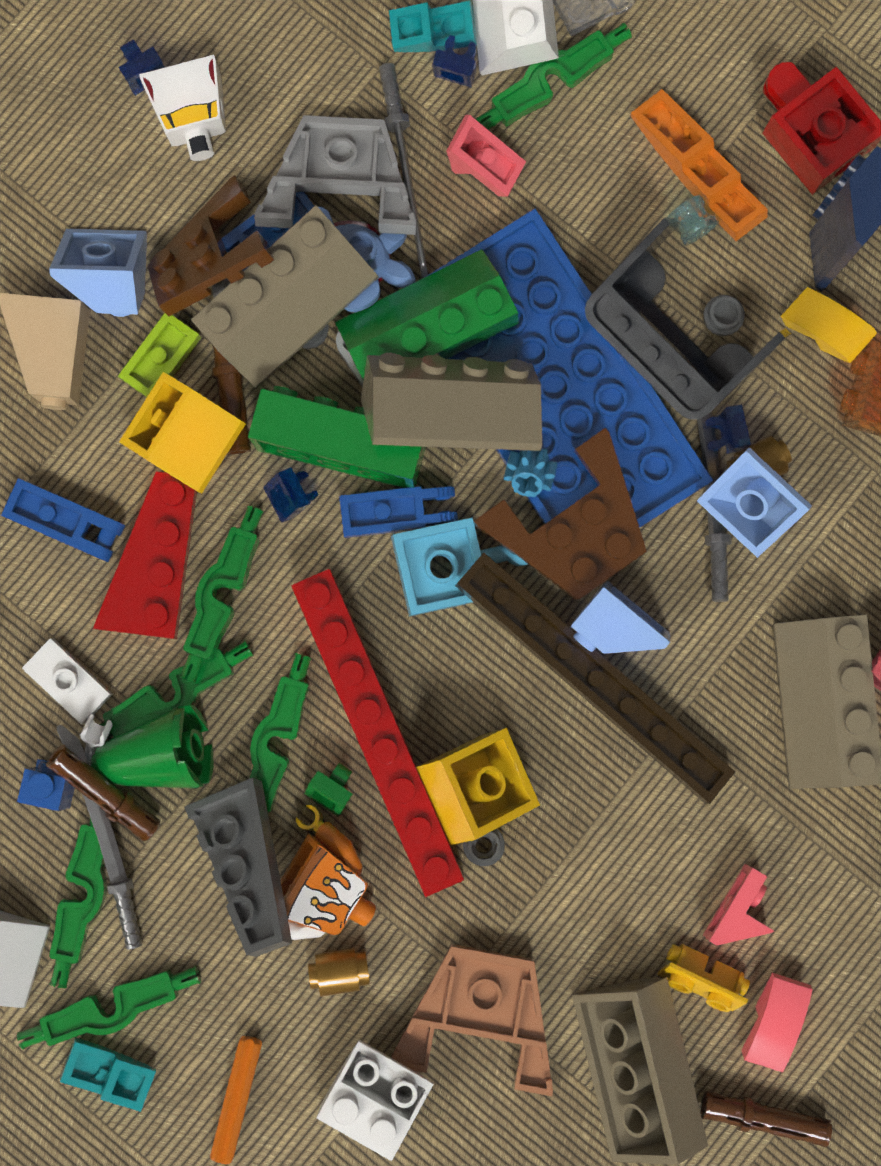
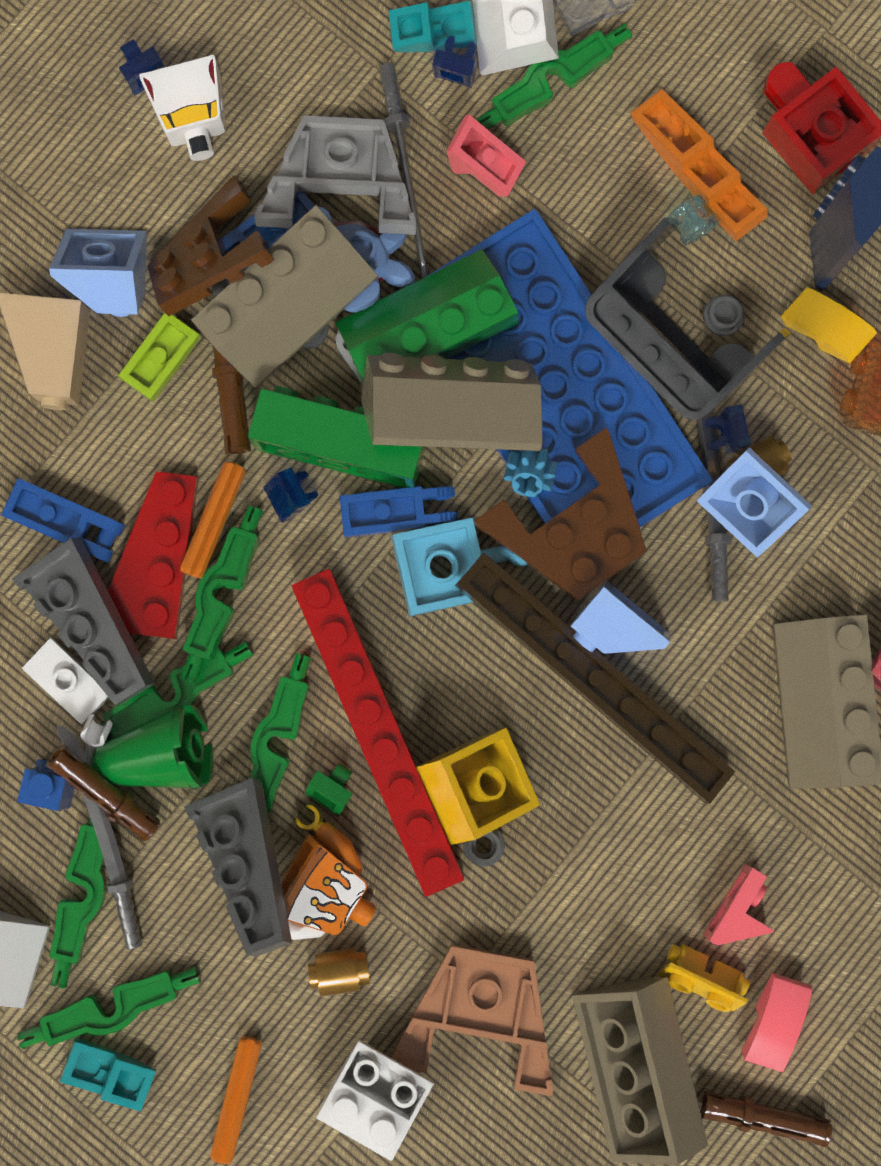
(80, 606): none -> dark grey wing
(182, 432): yellow slope -> none
(213, 520): none -> orange axle

